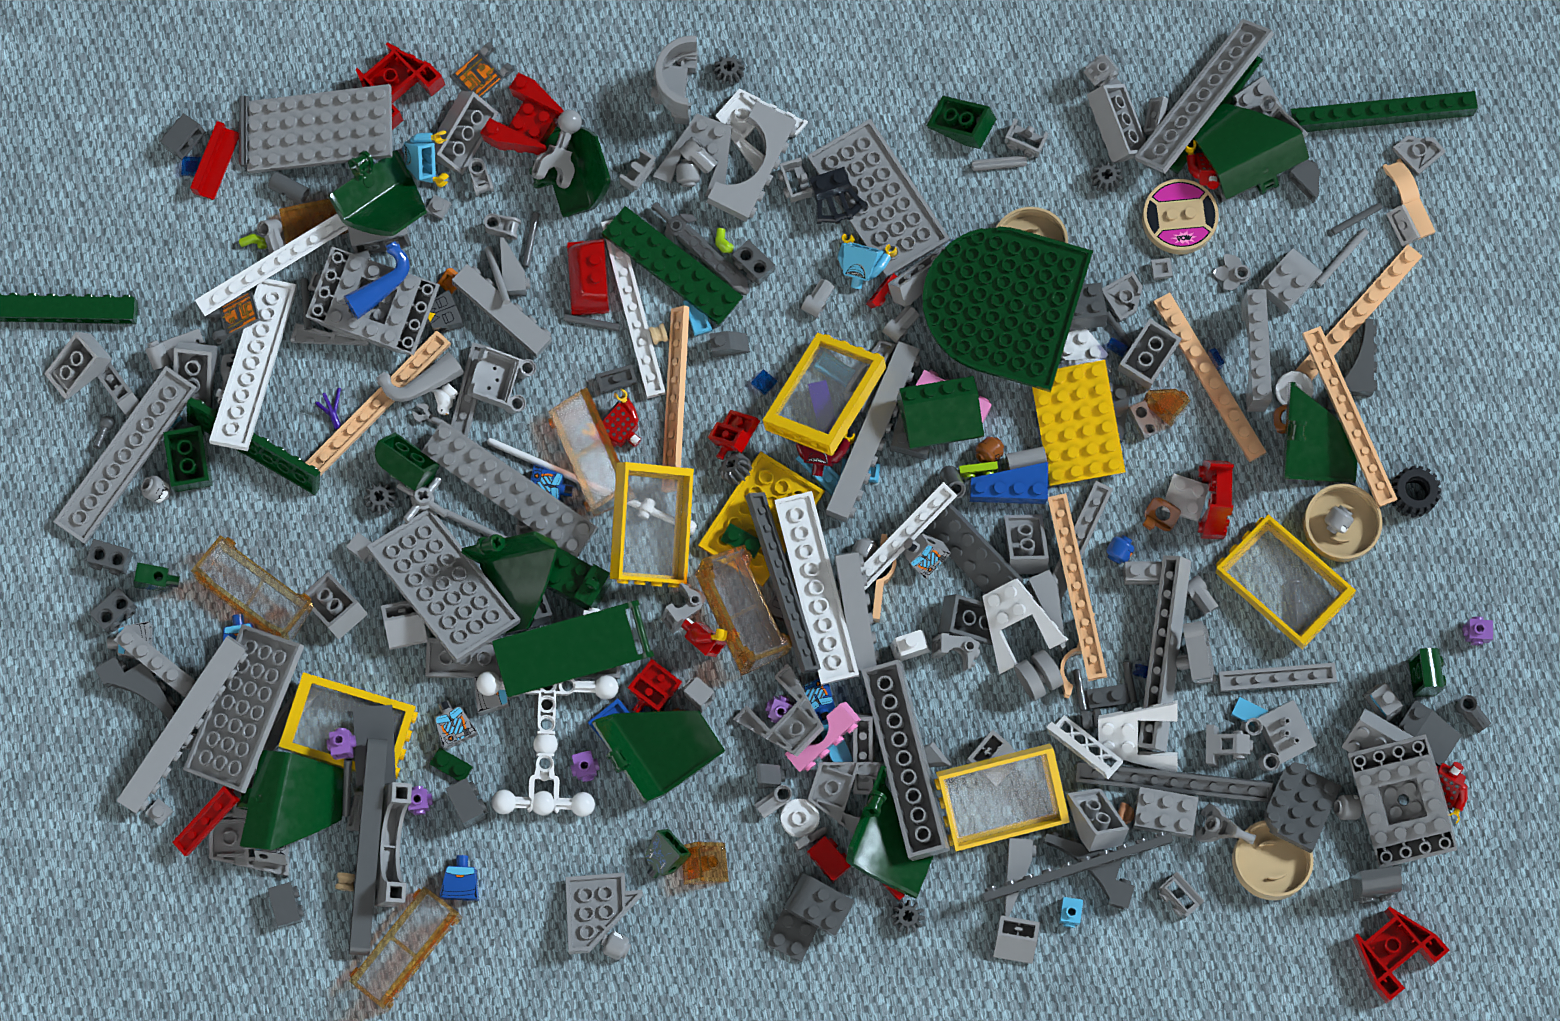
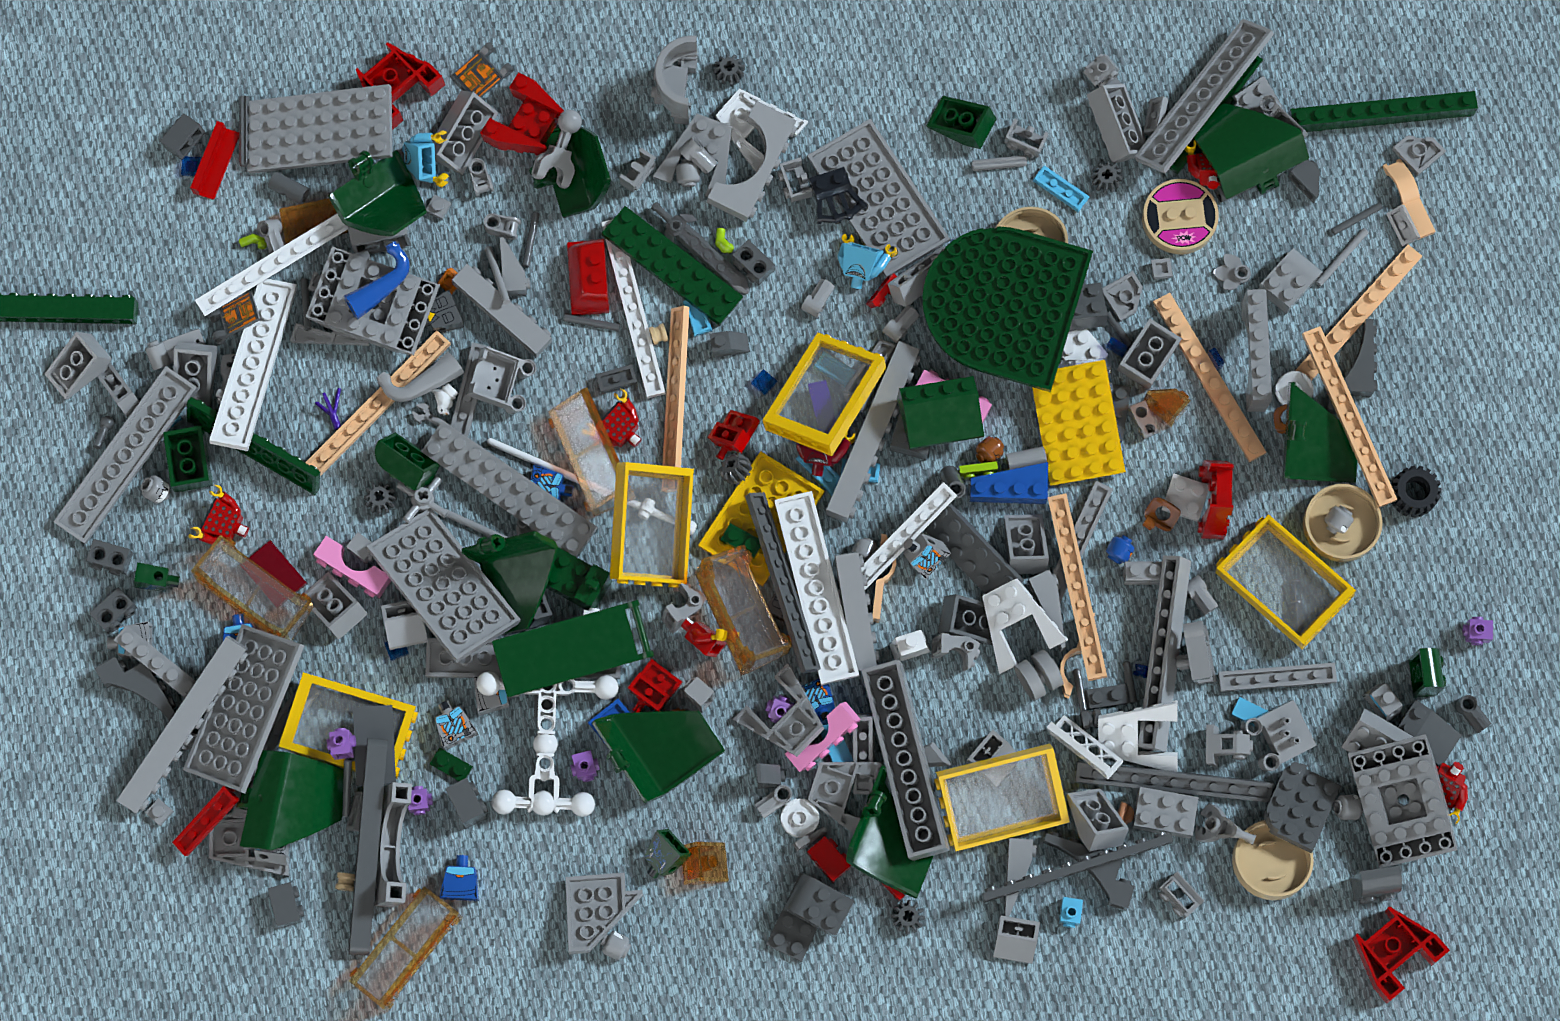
(222, 519): none -> red torso
(277, 565): none -> dark red tile
(331, 555): none -> bright pink arch
(396, 653): none -> clear blue tile
(1061, 188): none -> medium azure tile

